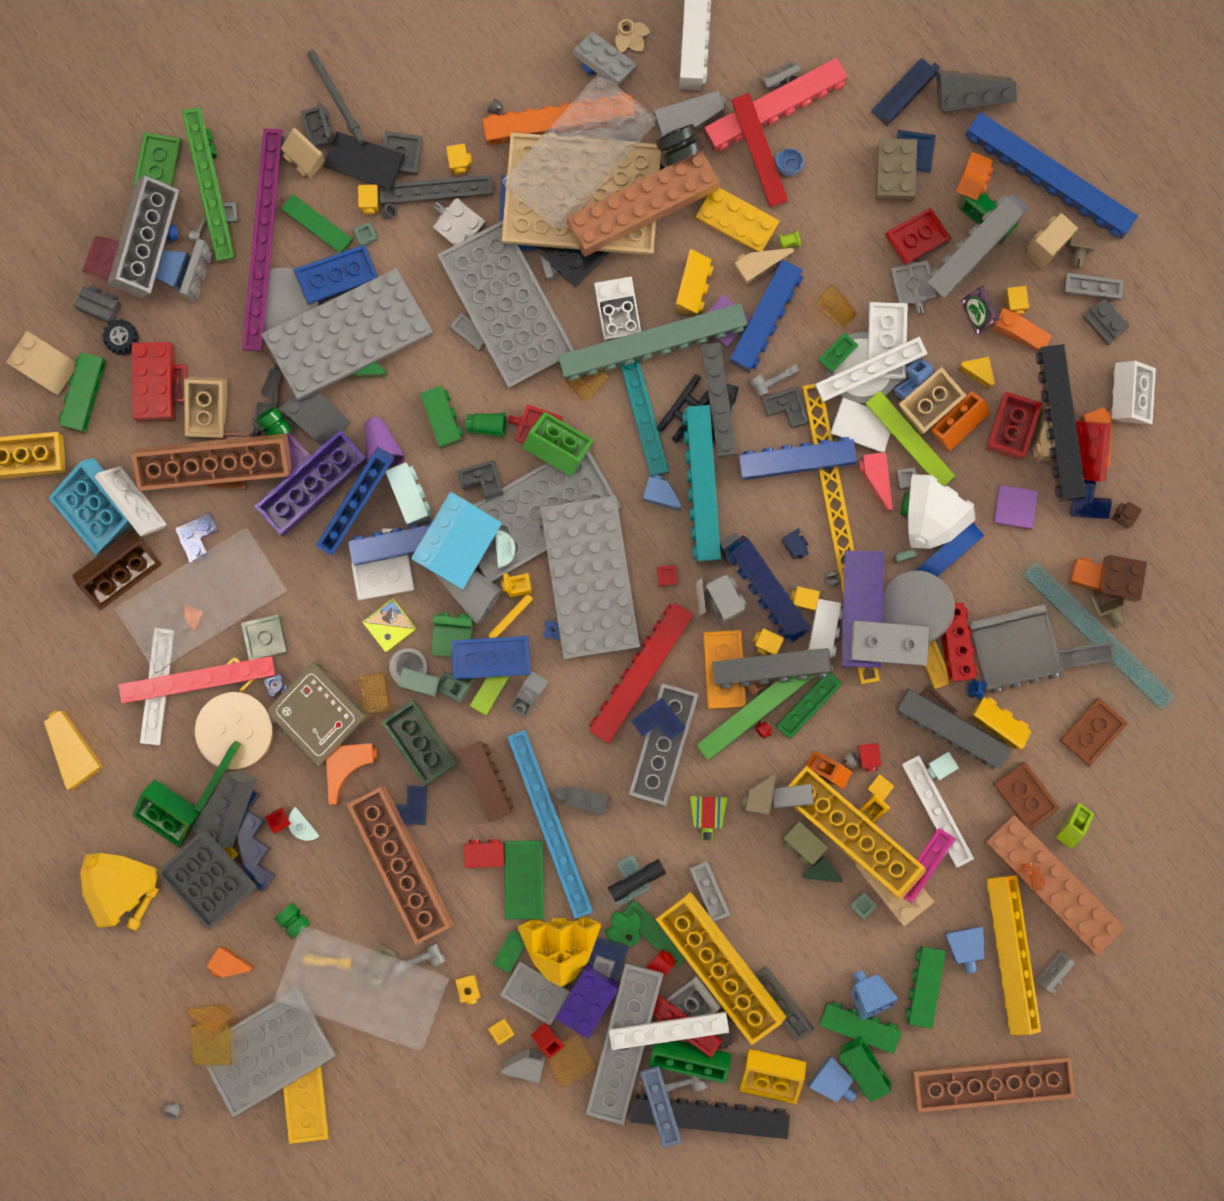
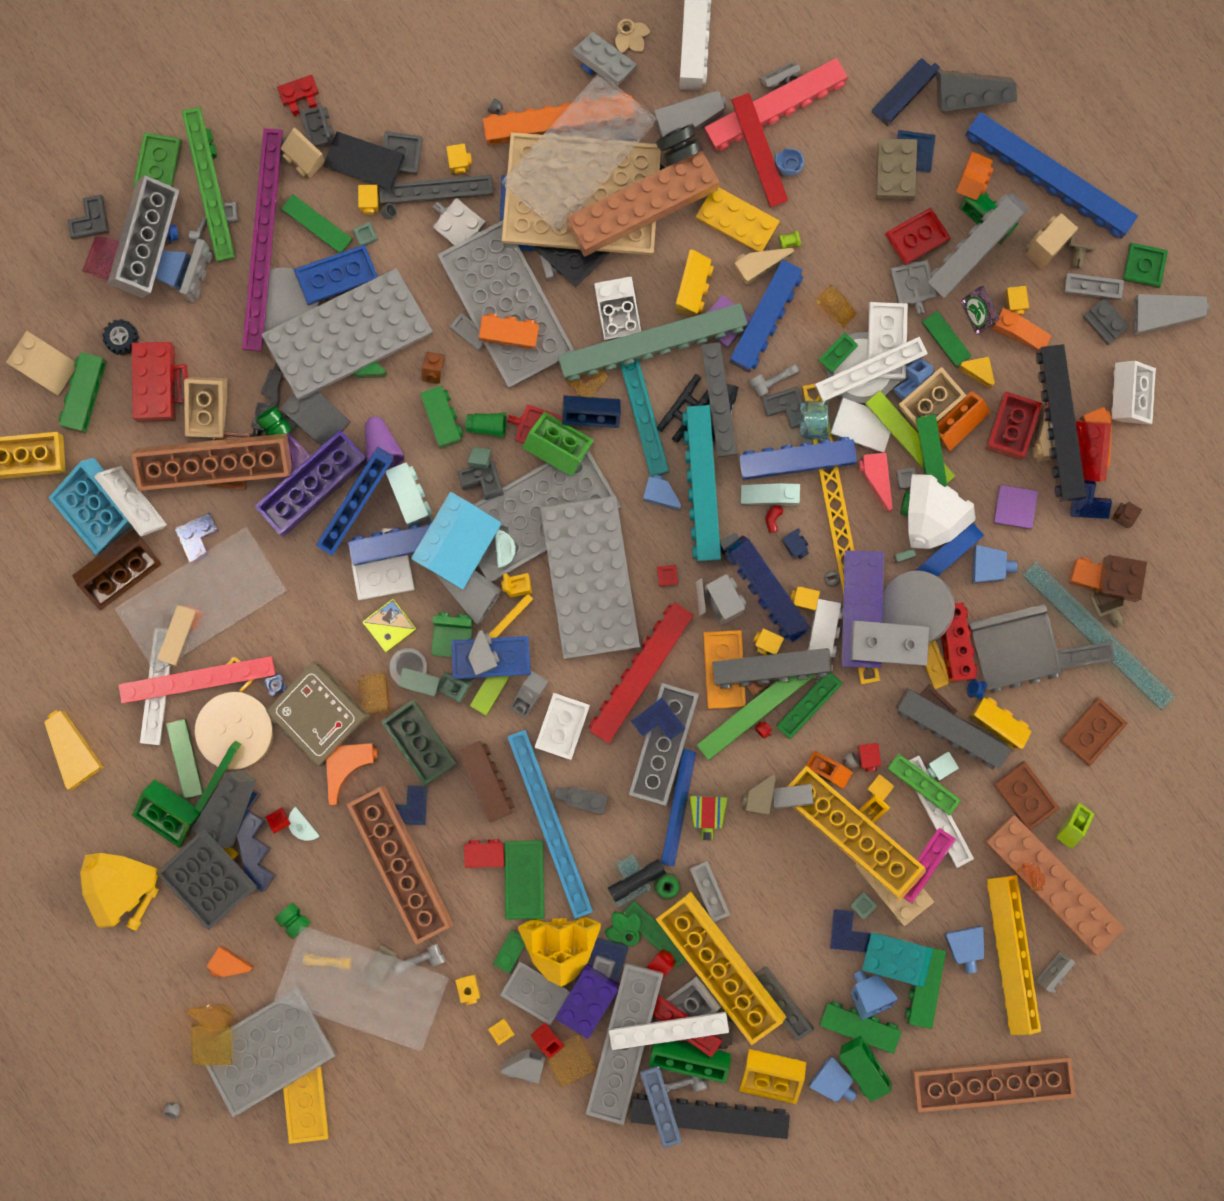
(94, 221): none -> dark grey tile
(97, 305): dark grey brick -> none
(176, 635): none -> tan tile
(184, 759): none -> tile
(264, 637): plate -> none
(297, 91): none -> red plate
(352, 124): dark grey bar -> none
(432, 367): none -> dark orange bracket
(480, 457): none -> sand green tile
(481, 656): none -> light grey slope
(509, 331): none -> orange brick
(548, 632): blue plate -> none
(562, 726): none -> white plate
(591, 411): none -> dark blue brick
(659, 886): none -> green plant
(678, 807): none -> blue tile
(771, 494): none -> light aqua slope
(771, 517): none -> red arm
(803, 843): olive brick -> none
(815, 420): none -> clear light blue brick
(822, 871): dark green slope -> none
(842, 935): none -> clear blue plate
(897, 959): none -> teal brick
(923, 784): none -> bright green tile
(931, 447): none -> green tile
(946, 339): none -> green tile
(990, 565): none -> medium blue torso
(1145, 265): none -> green tile
(1166, 311): none -> light grey slope

